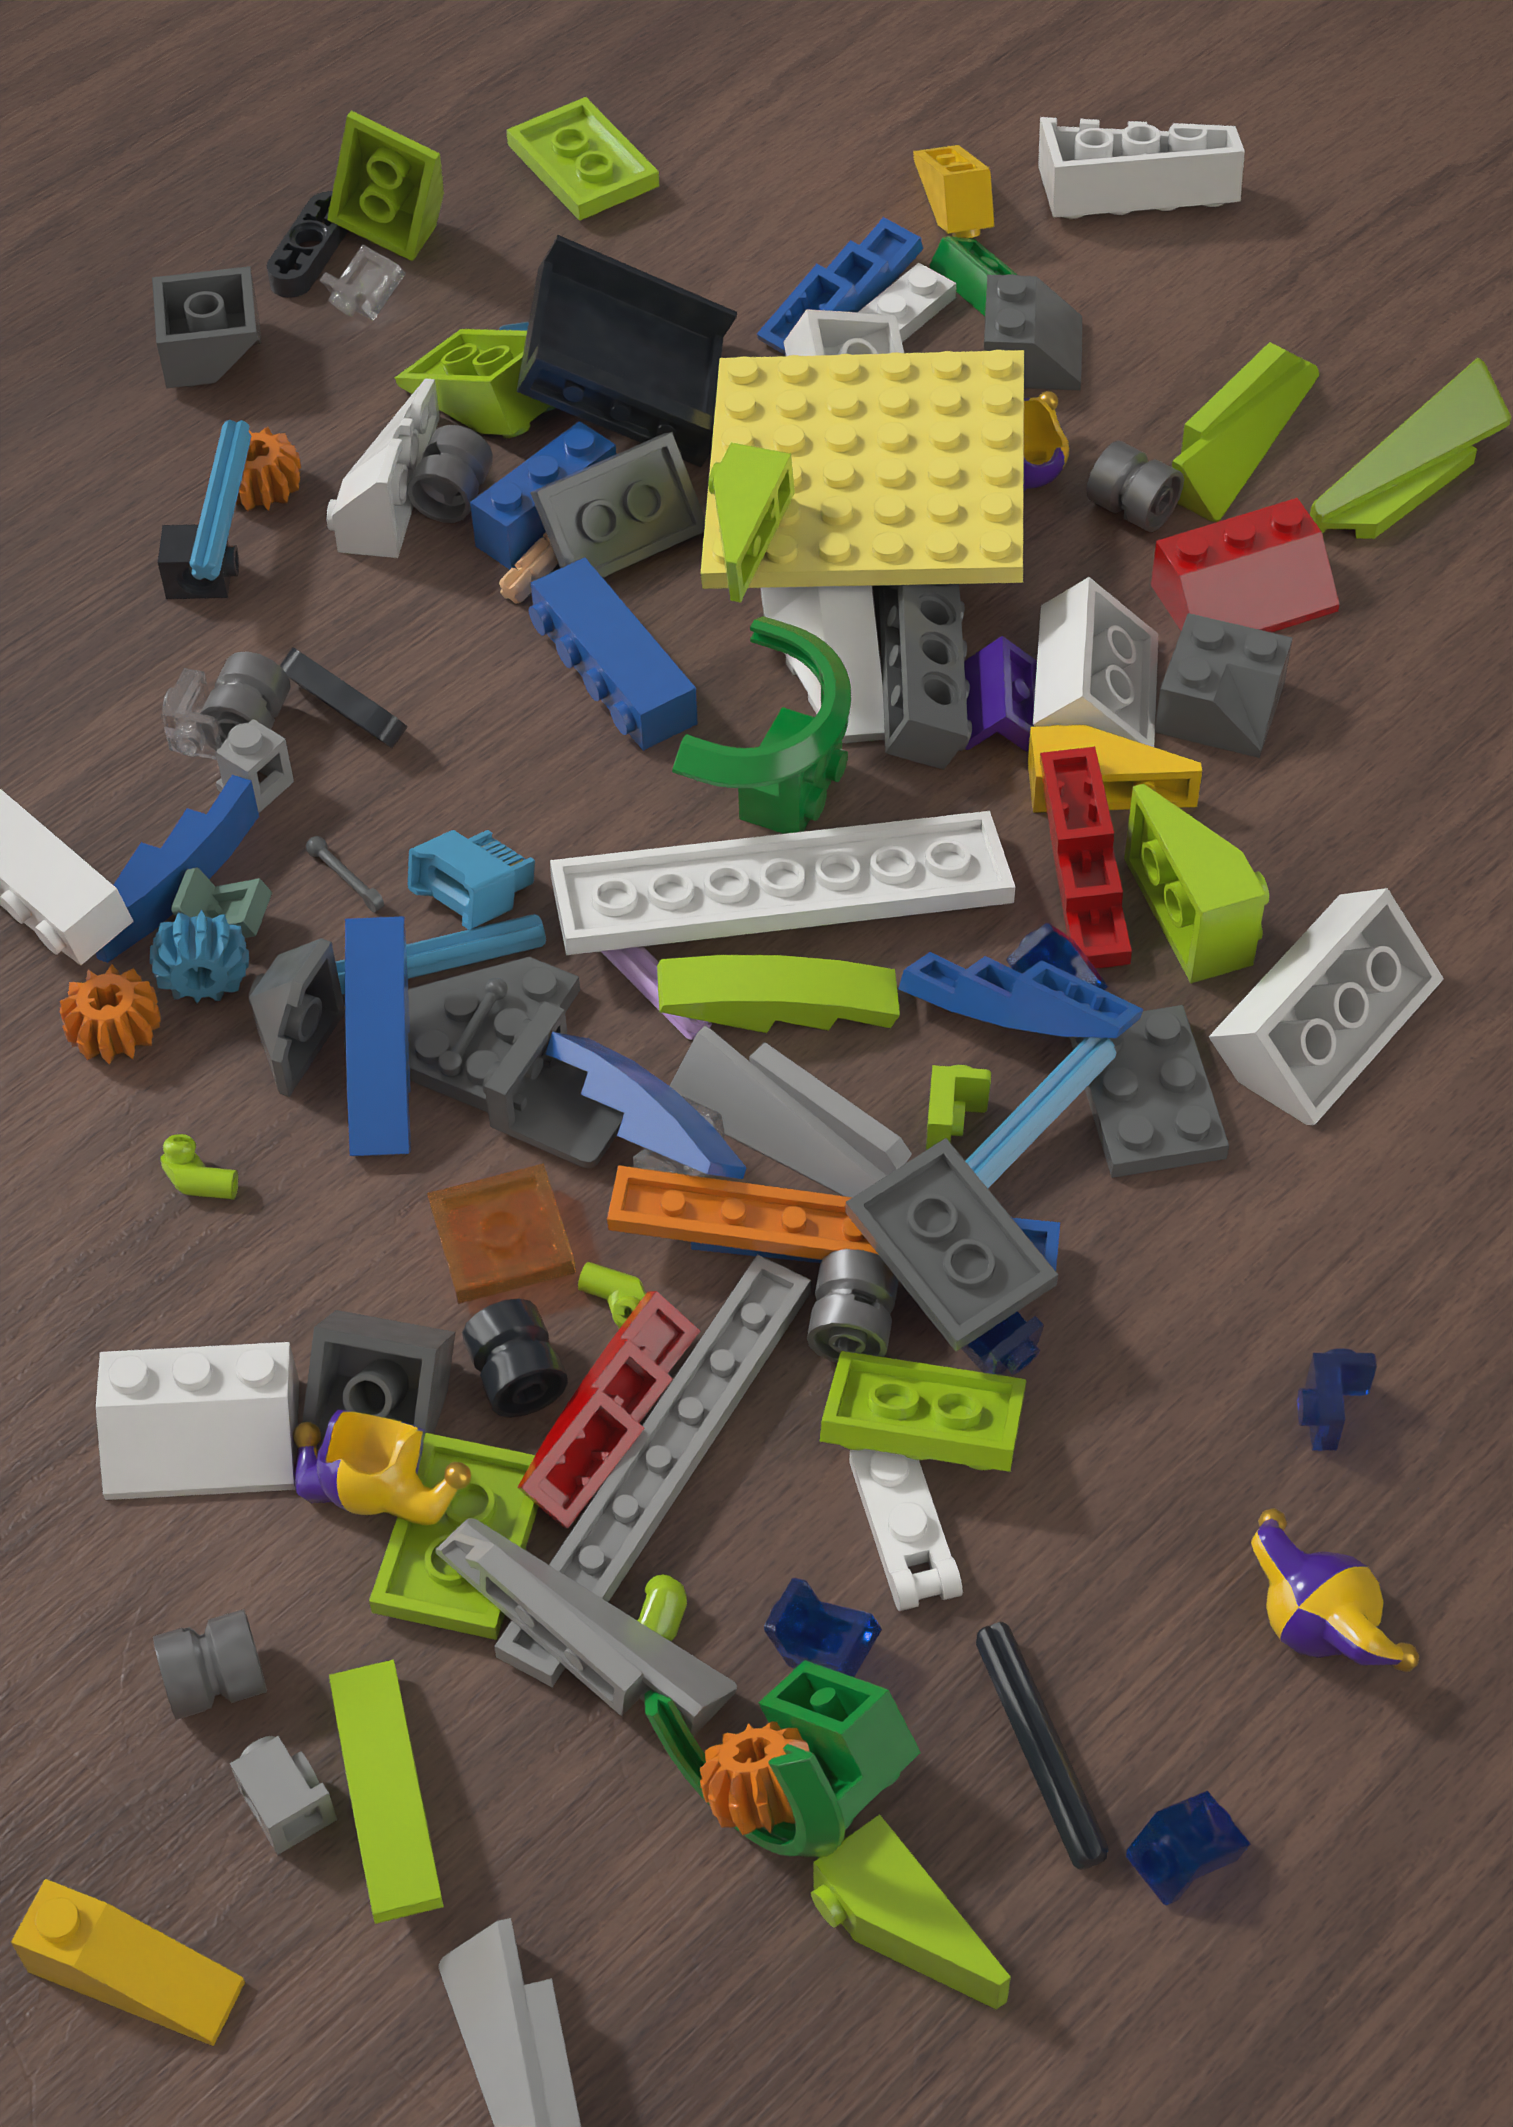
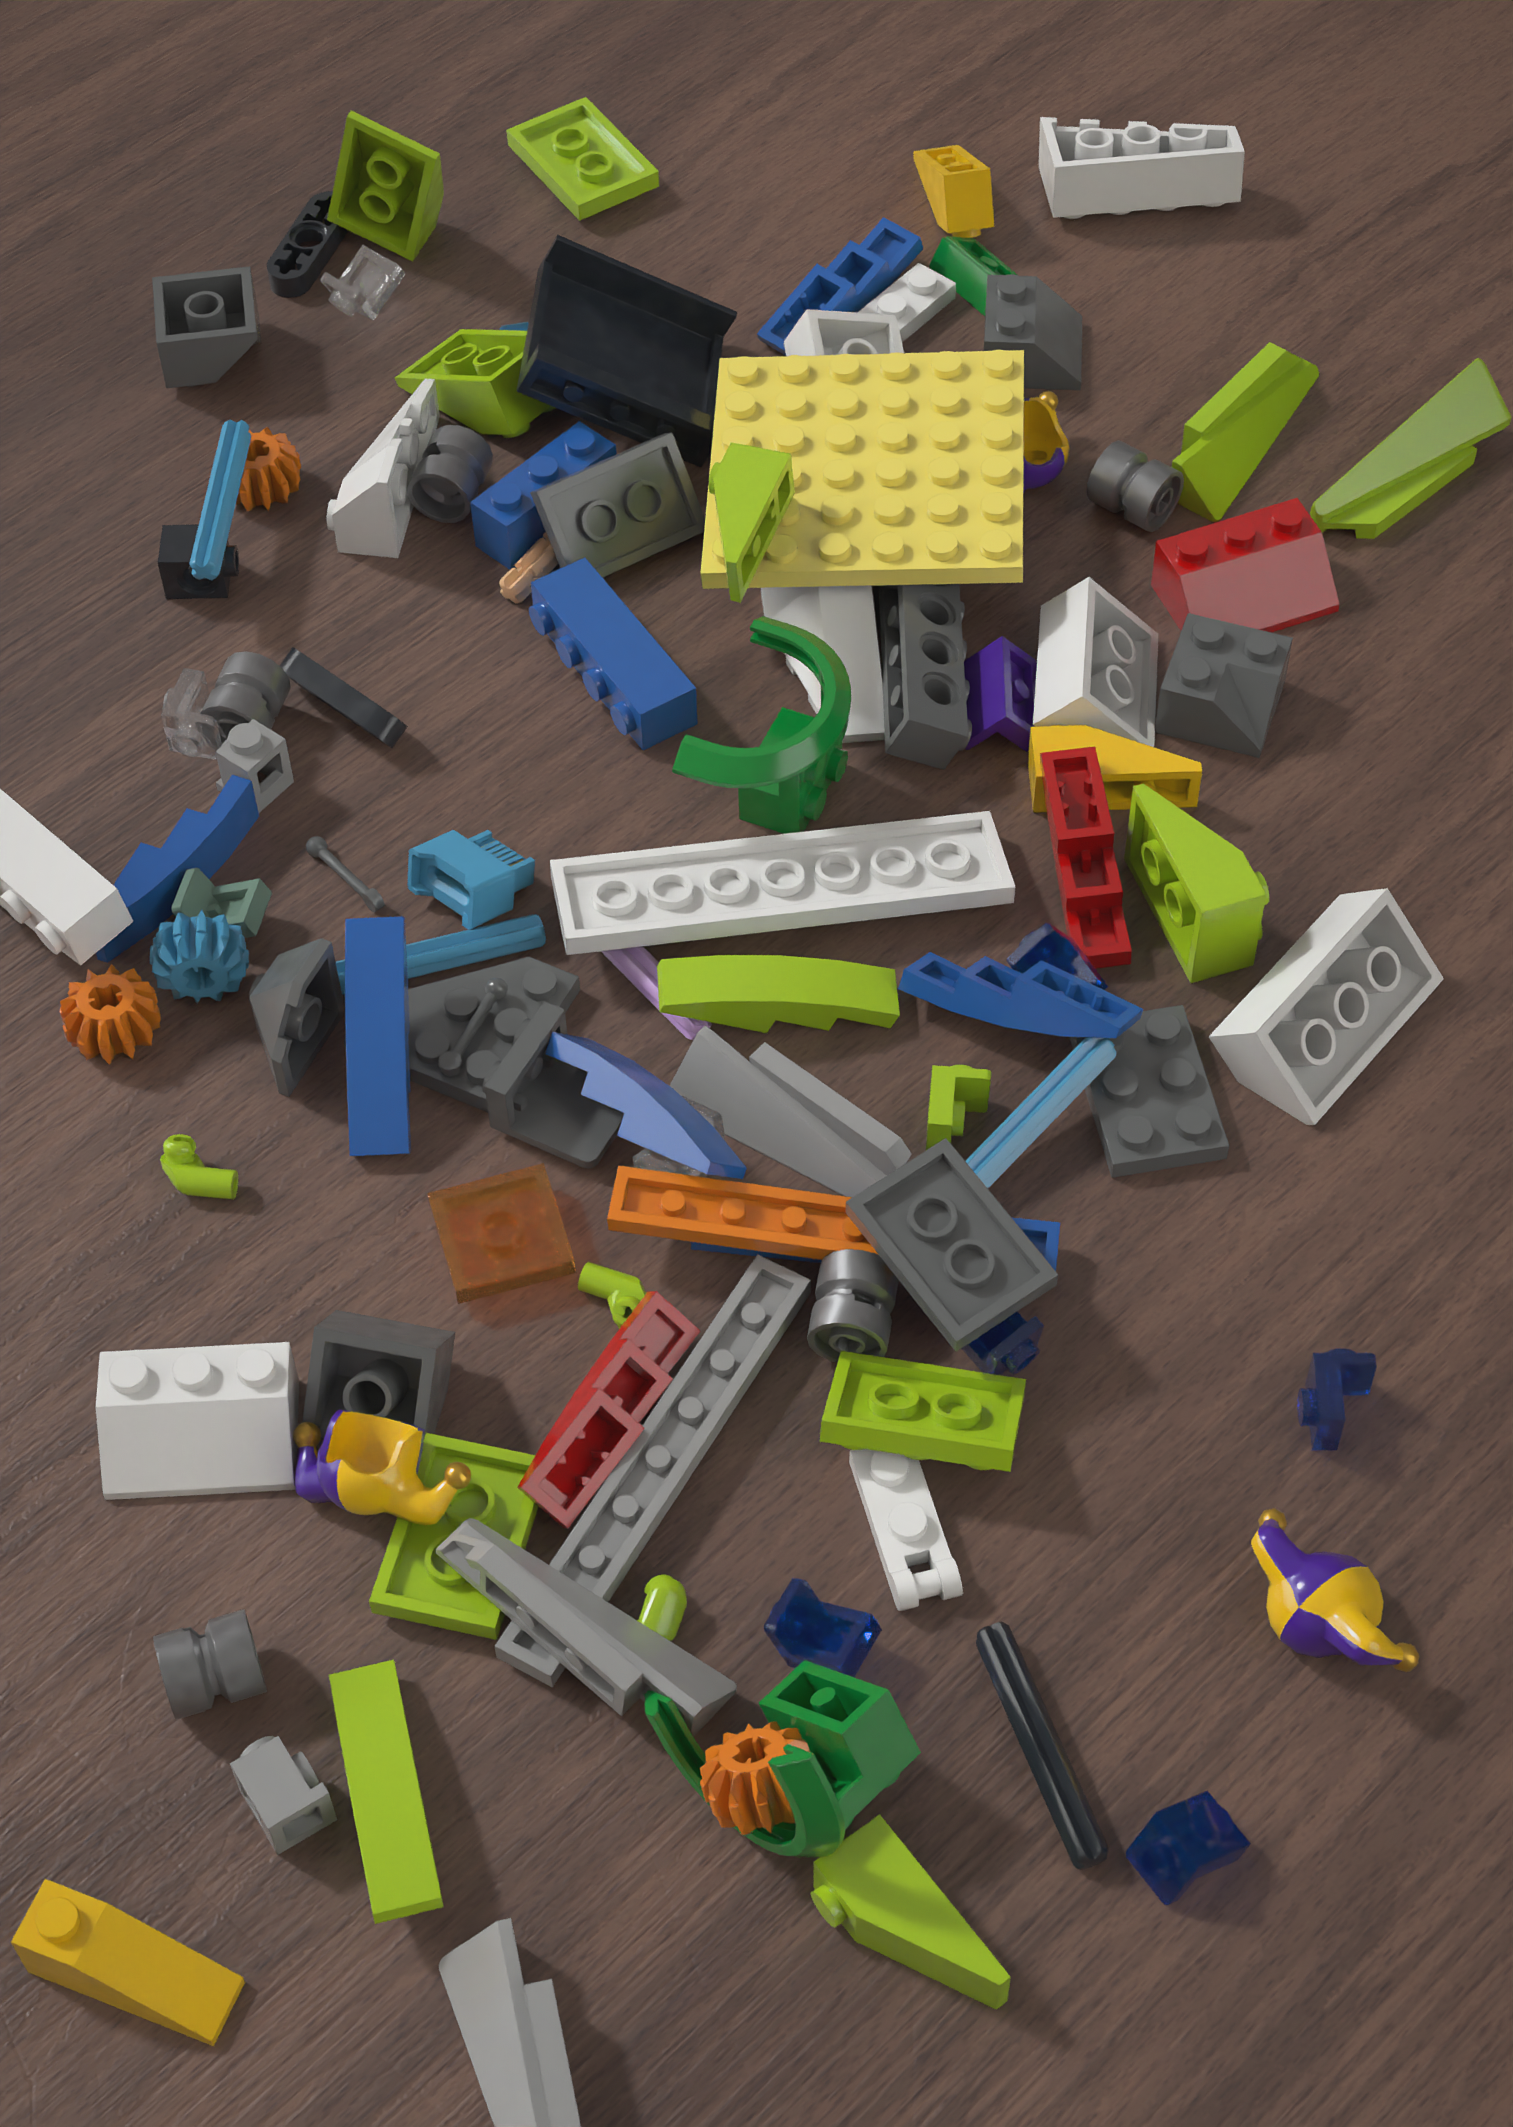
(514, 1358): black wheel -> none

